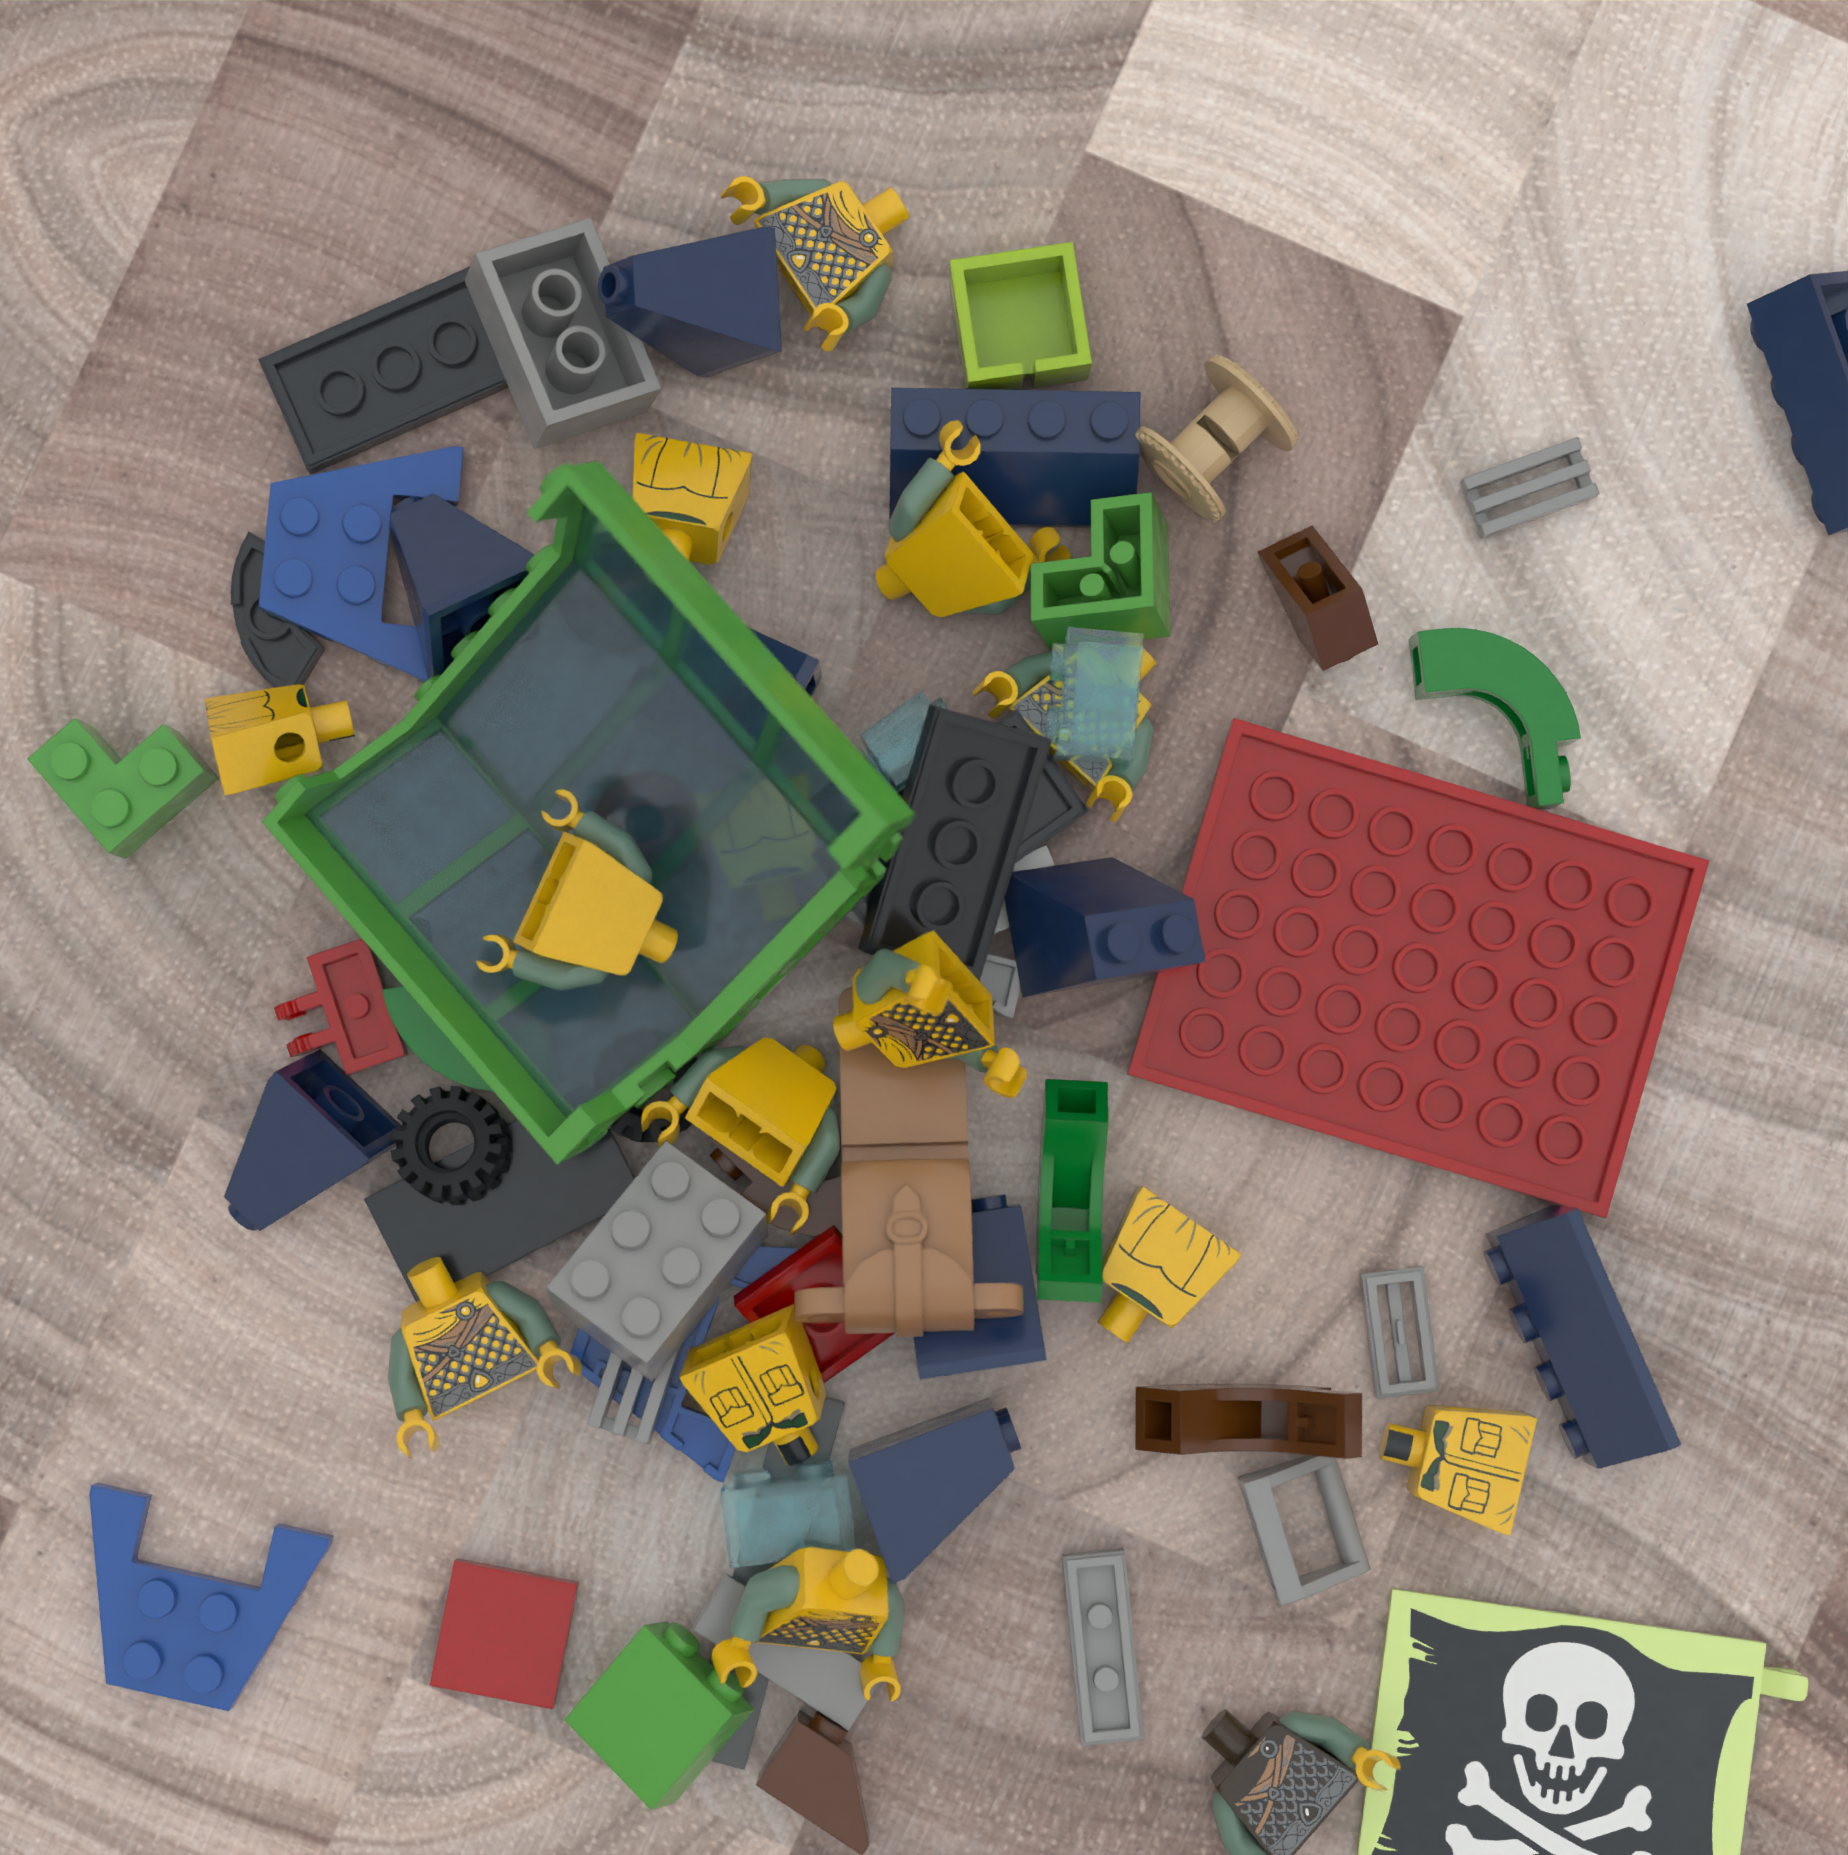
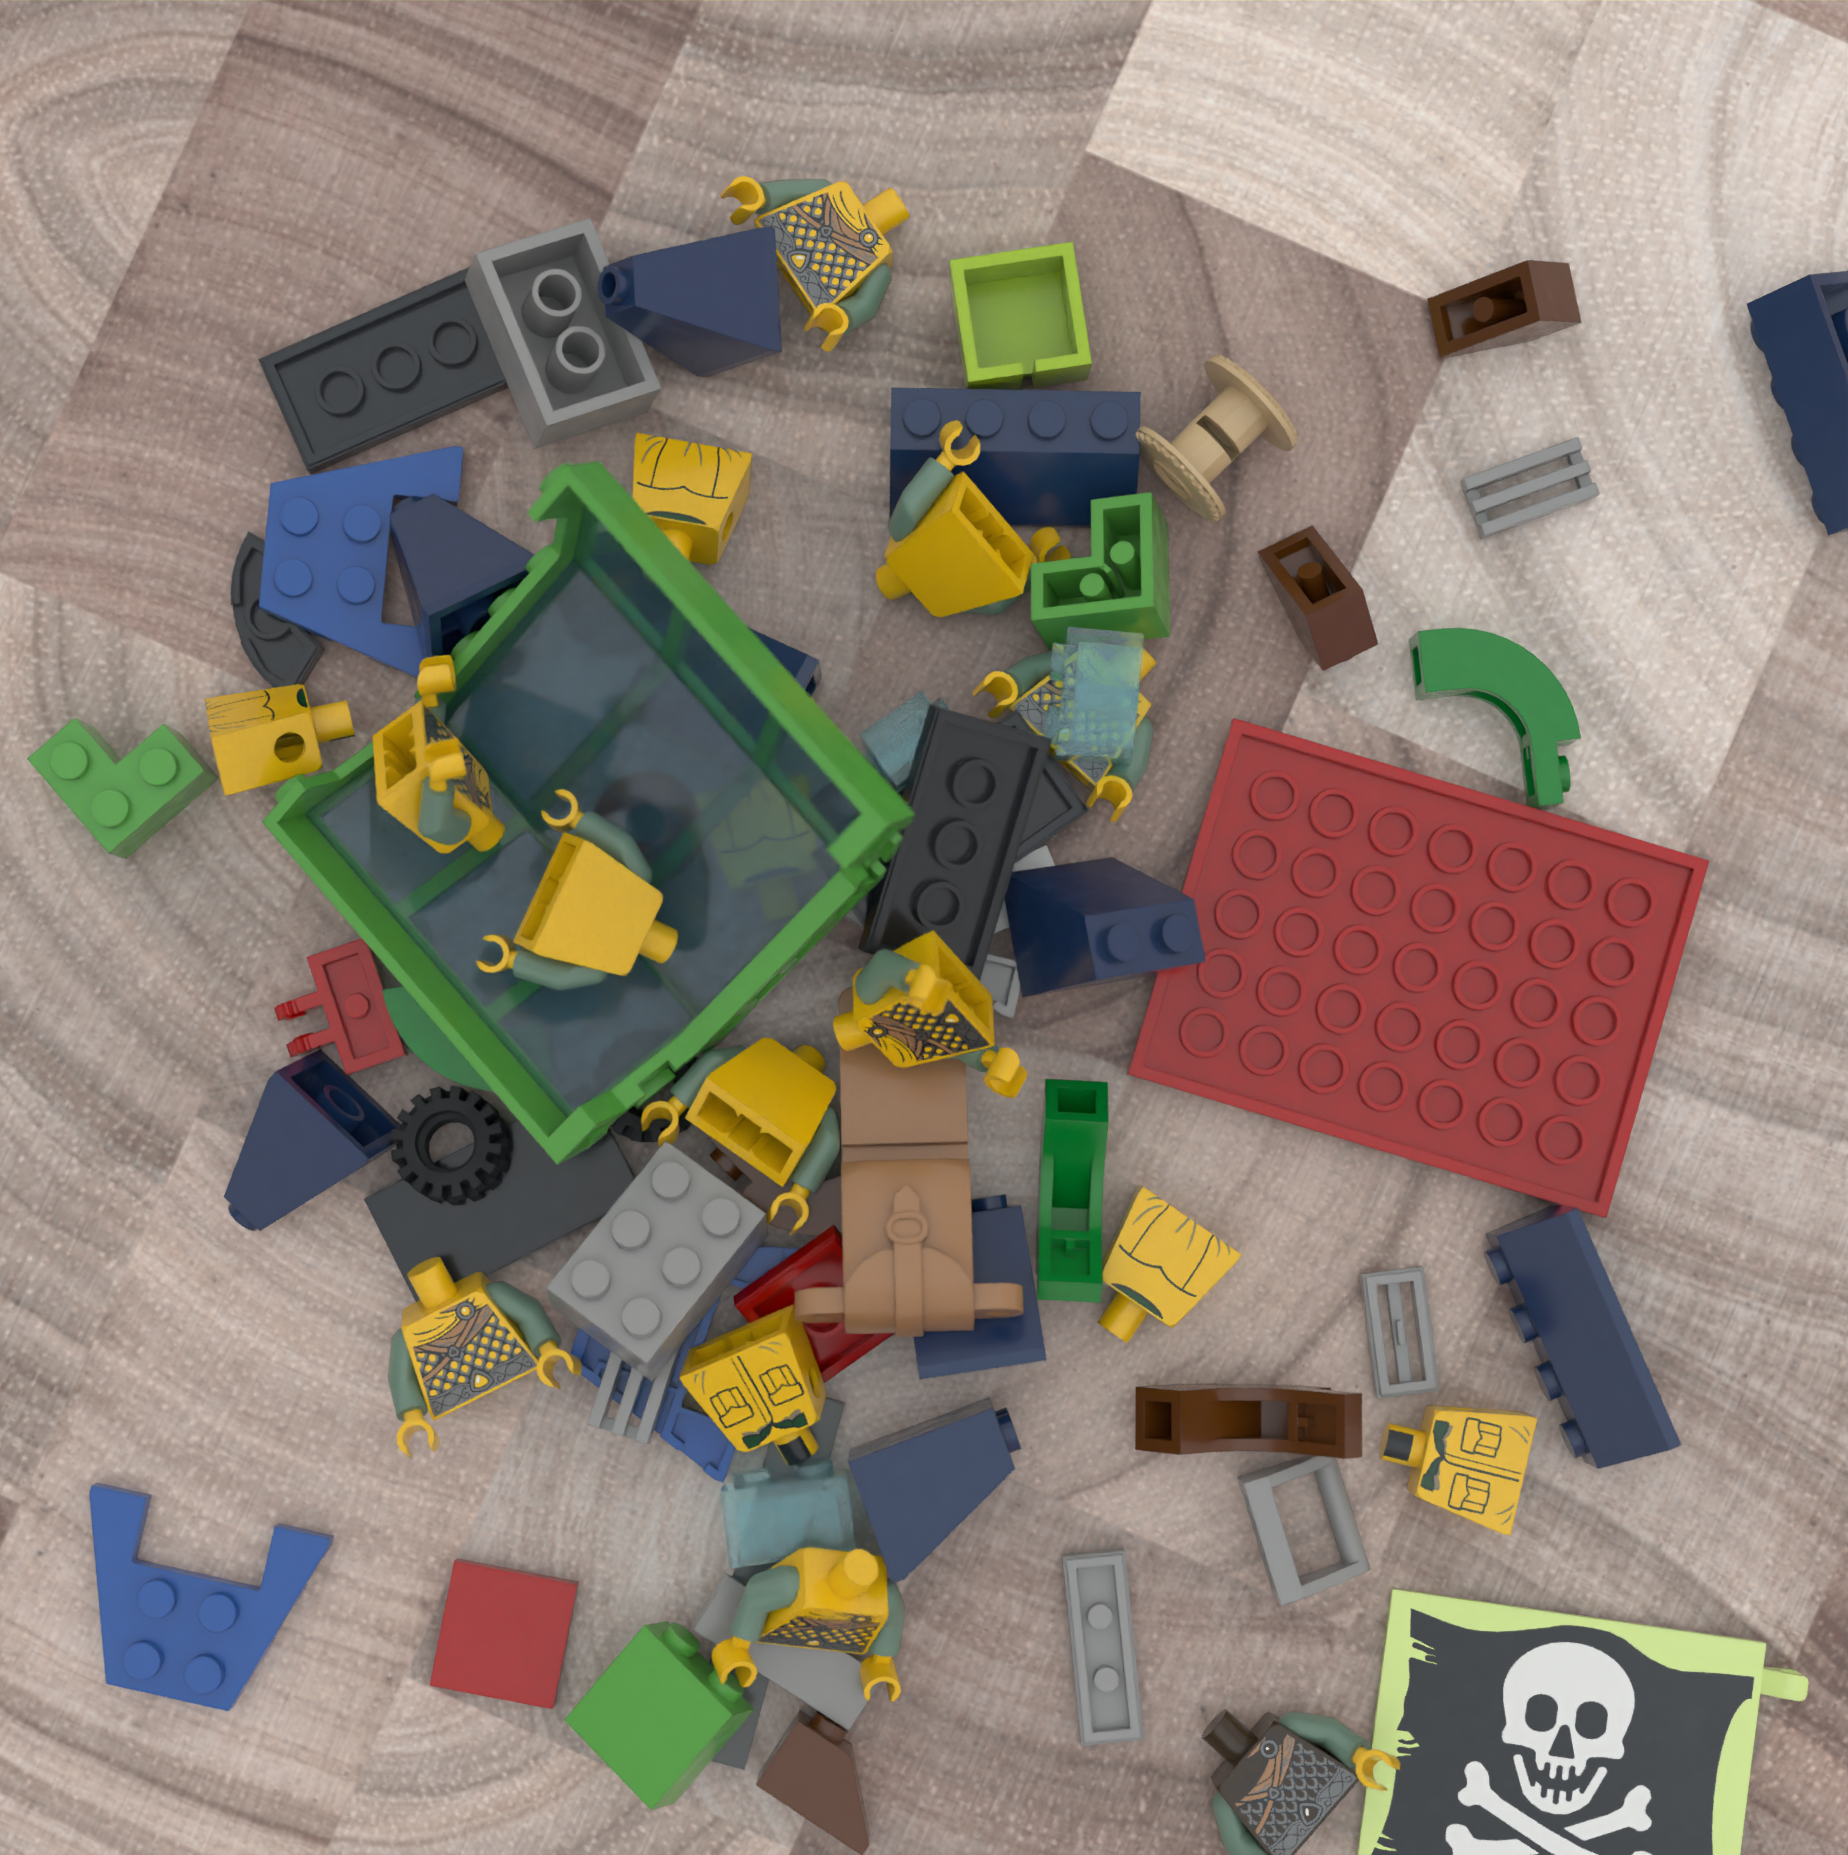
(429, 775): none -> torso
(1505, 308): none -> reddish brown slope

